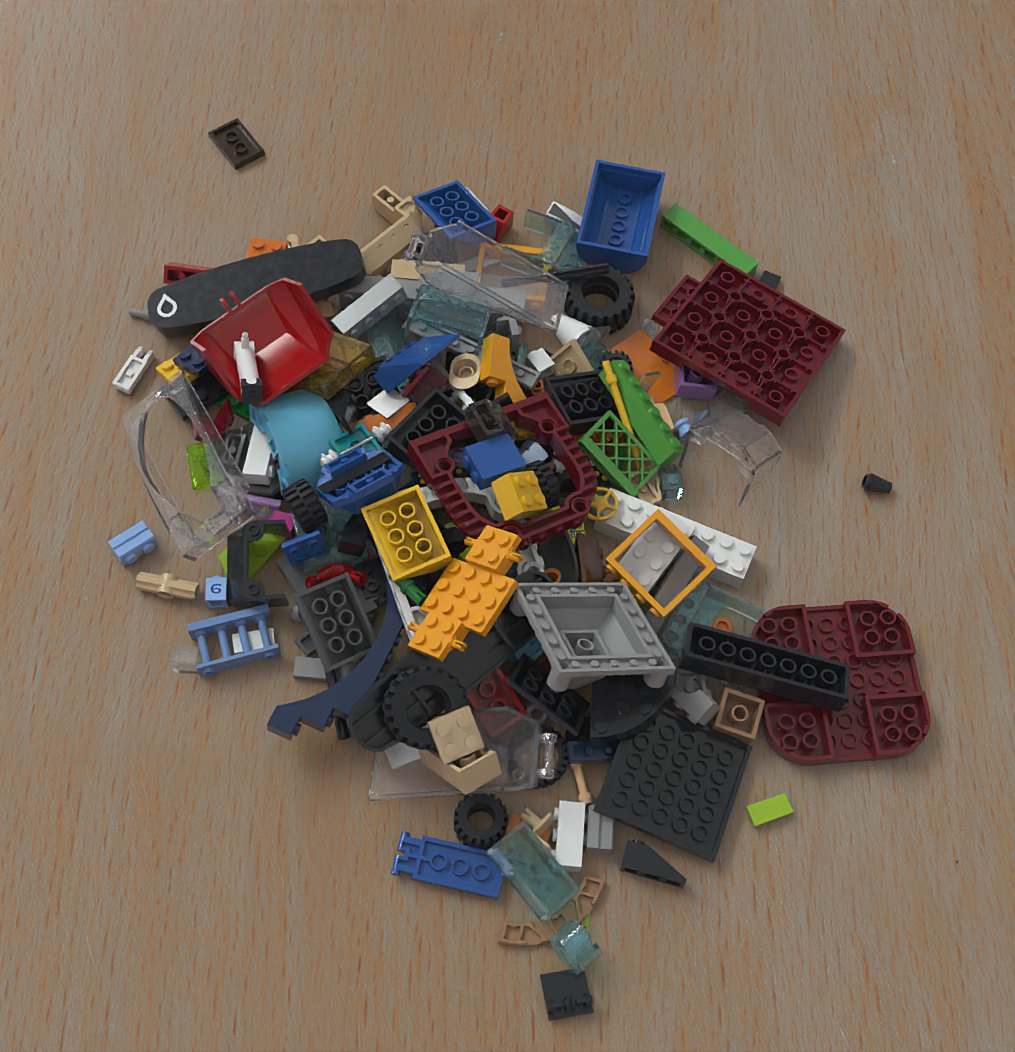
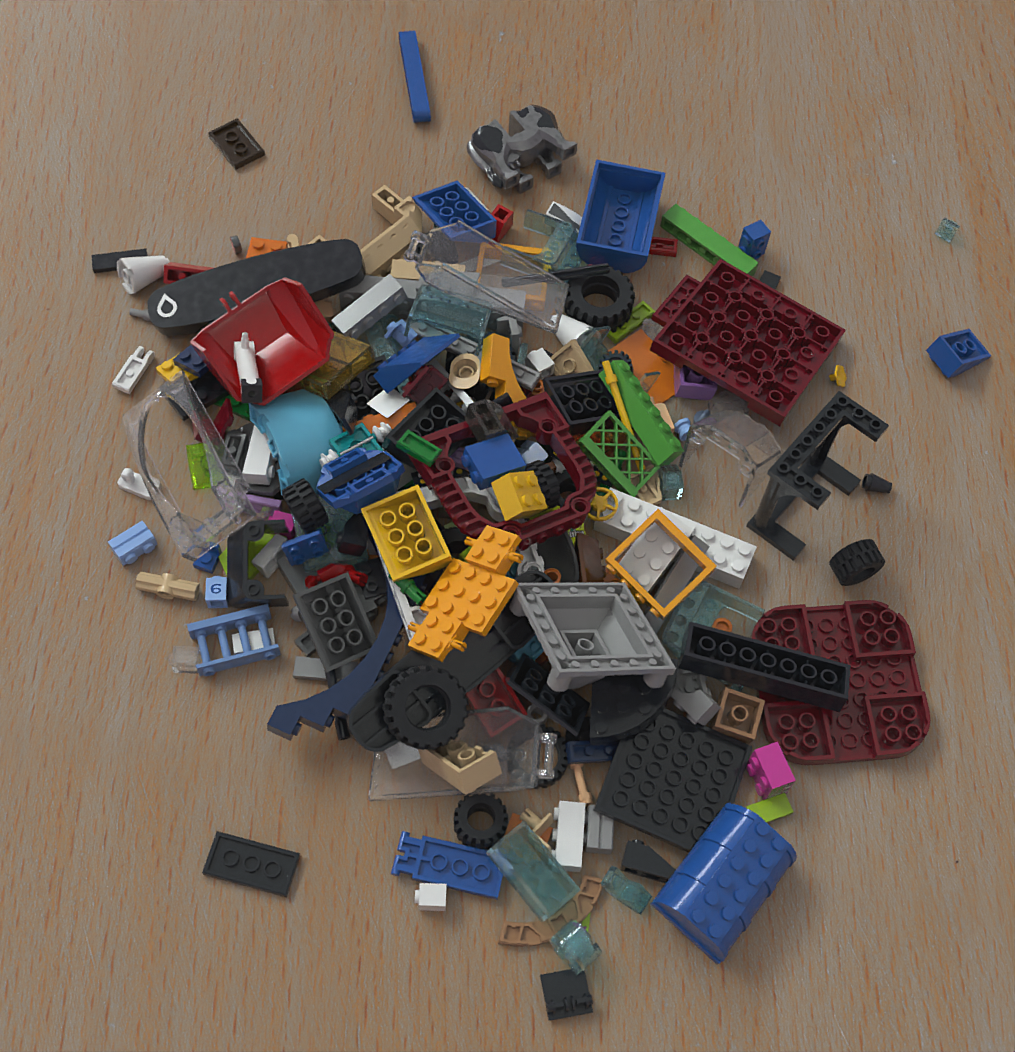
(108, 261): none -> black tile
(133, 483): none -> white piece
(140, 271): none -> white cone
(209, 560): none -> blue bracket
(236, 244): none -> dark grey tile
(251, 864): none -> black tile
(267, 558): none -> white slope
(397, 331): none -> light blue bracket
(414, 76): none -> blue beam
(419, 448): none -> green tile
(431, 897): none -> white brick
(455, 734): tan plate -> none
(530, 139): none -> flat silver animal
(626, 891): none -> clear light blue slope
(638, 315): none -> lime tile
(663, 250): none -> red tile
(725, 880): none -> blue container
(754, 239): none -> blue brick
(770, 771): none -> dark pink brick
(804, 459): none -> black arch
(839, 376): none -> yellow plant
(857, 562): none -> black tyre
(947, 229): none -> clear light blue tile
(957, 352): none -> blue slope

